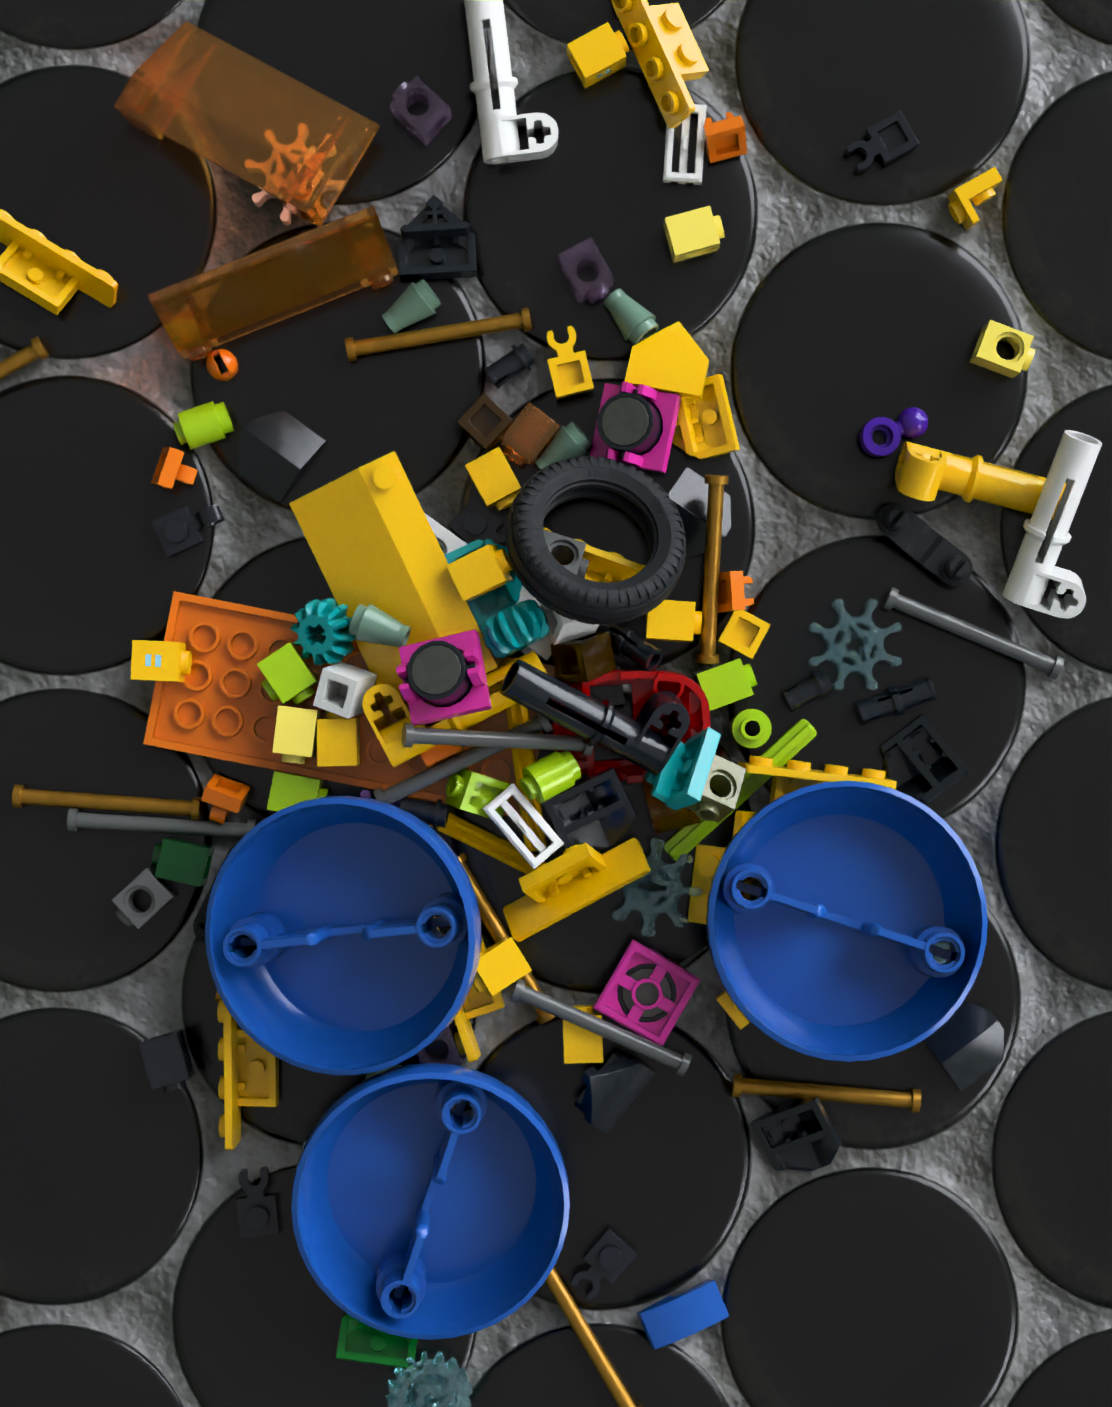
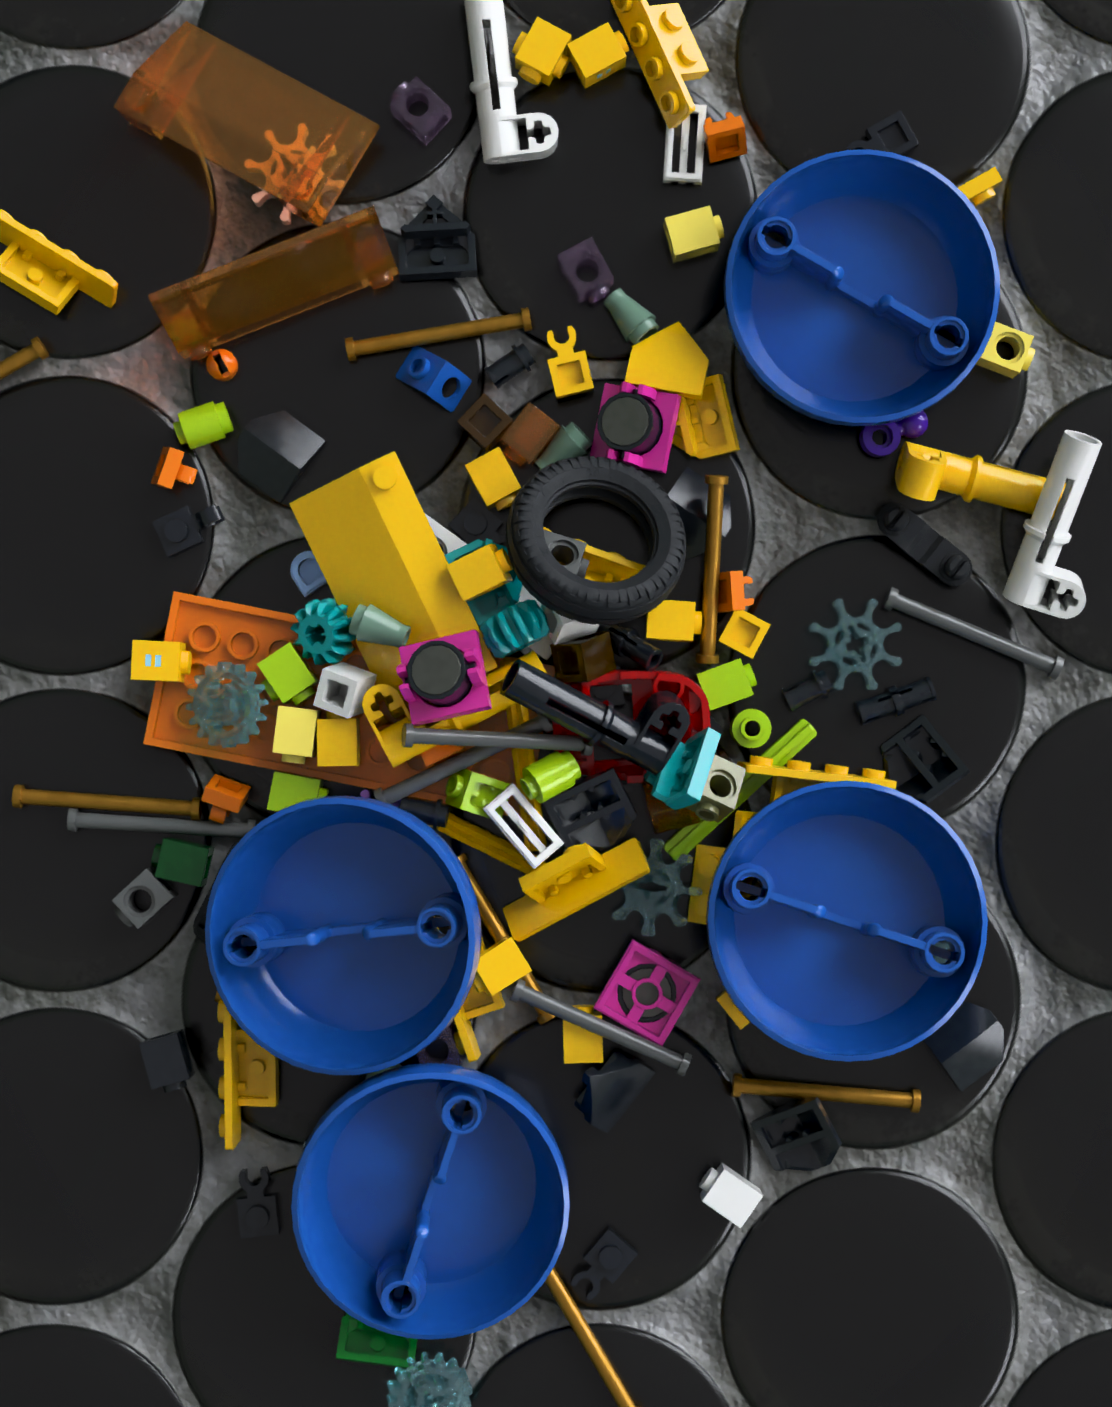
(227, 704): none -> clear light blue gear
(307, 573): none -> light blue tile
(412, 306): sand green cone -> none
(429, 373): none -> blue bracket
(542, 53): none -> yellow brick
(683, 1314): blue slope -> none
(729, 1194): none -> white brick
(867, 277): none -> blue cylinder

